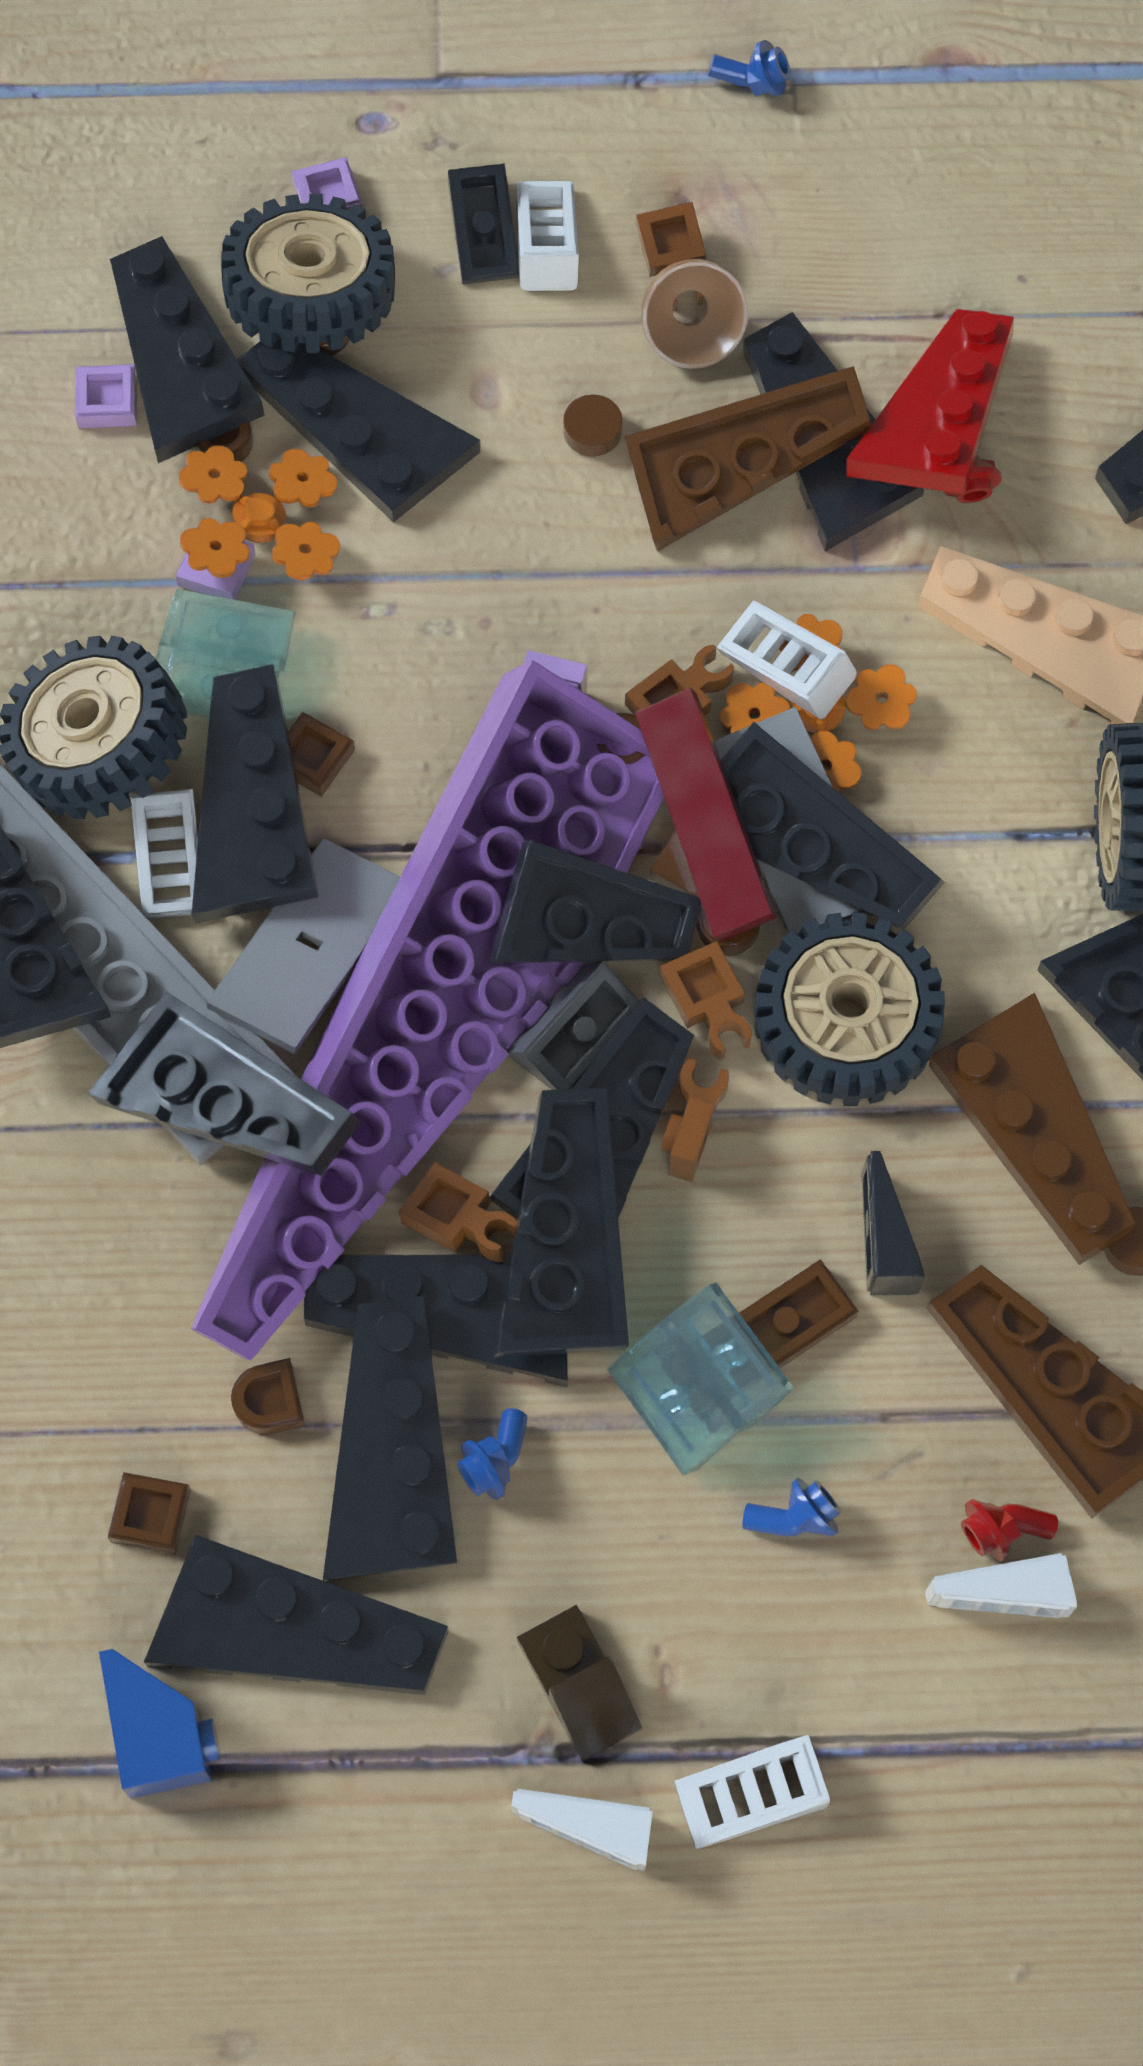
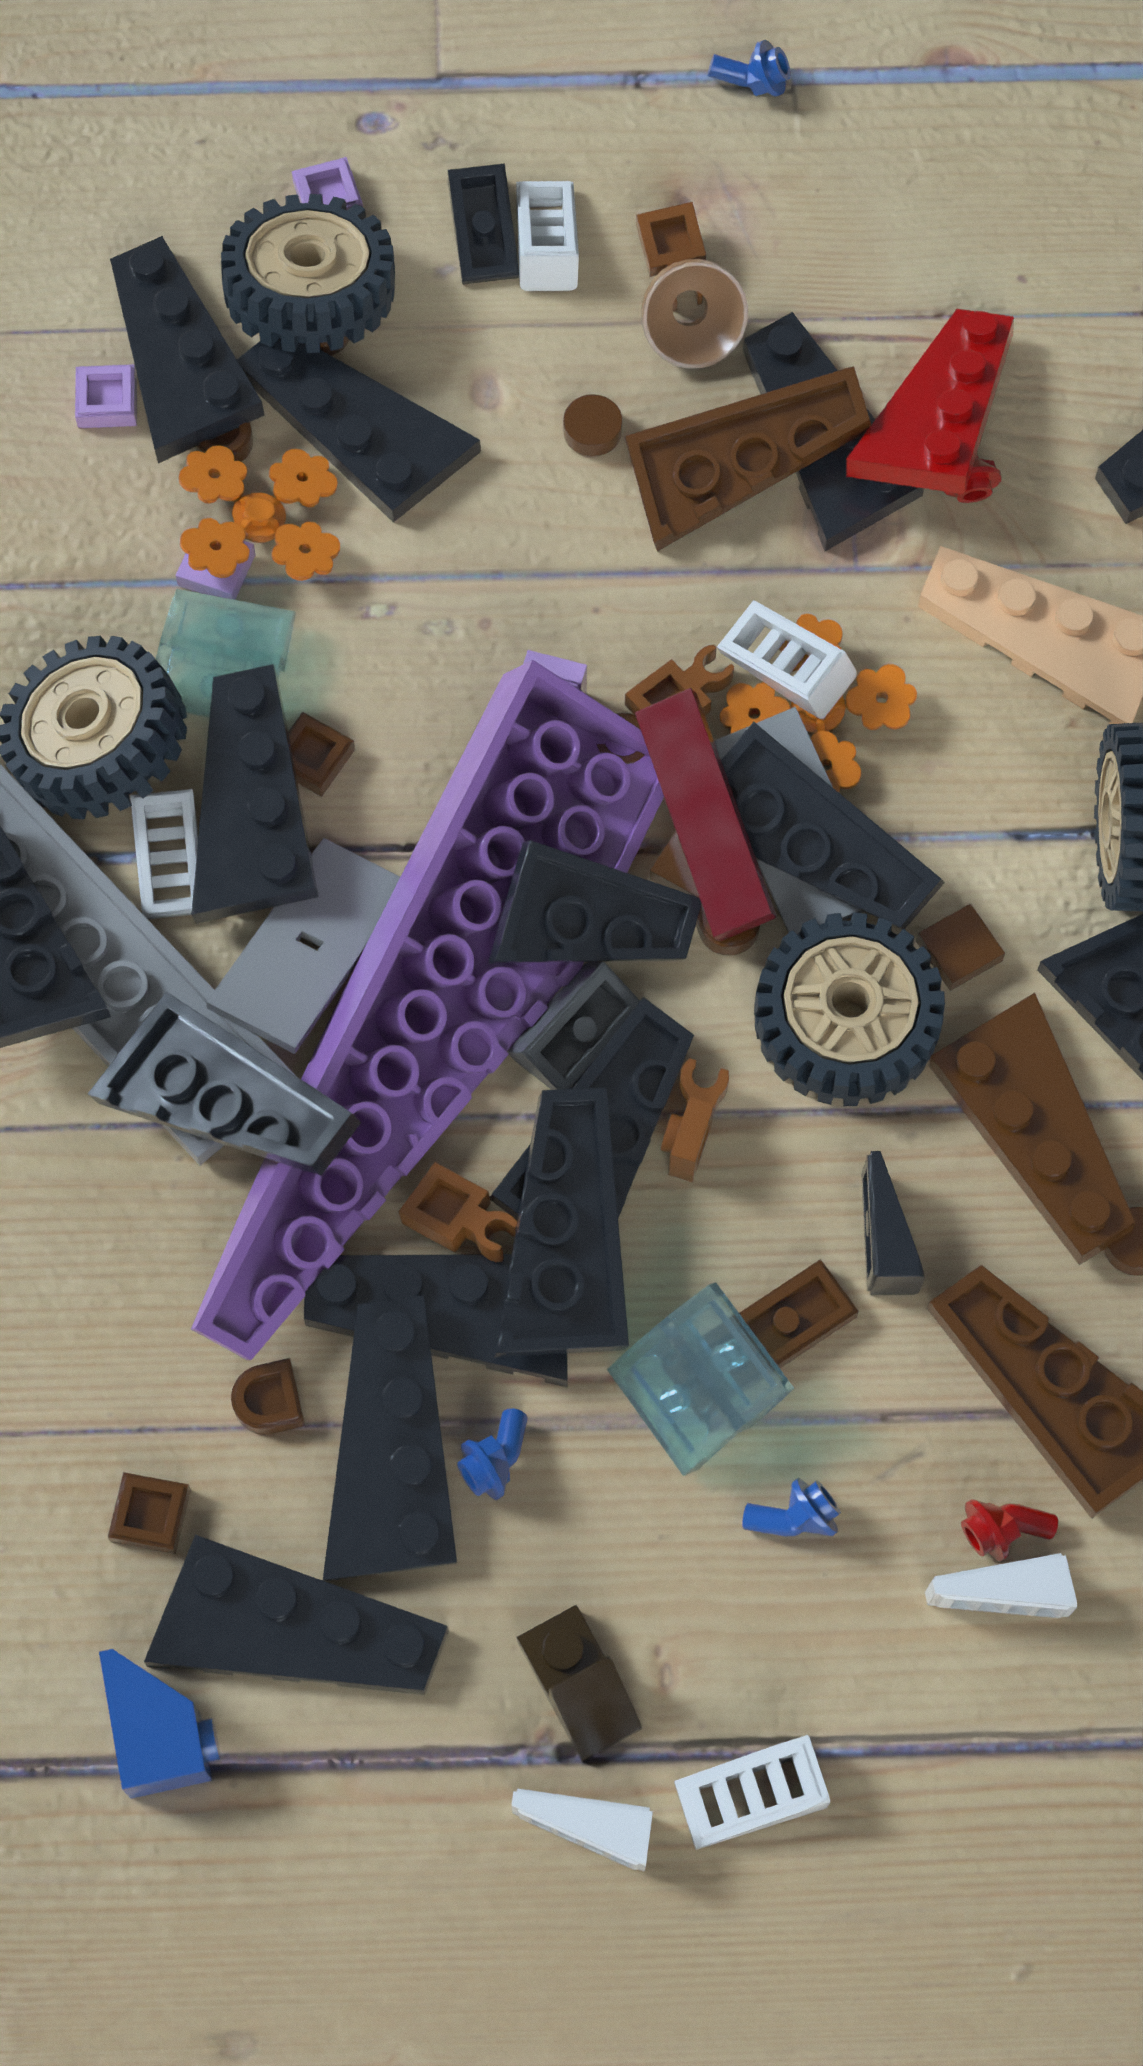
(706, 991): dark orange plate -> none
(961, 947): none -> reddish brown tile

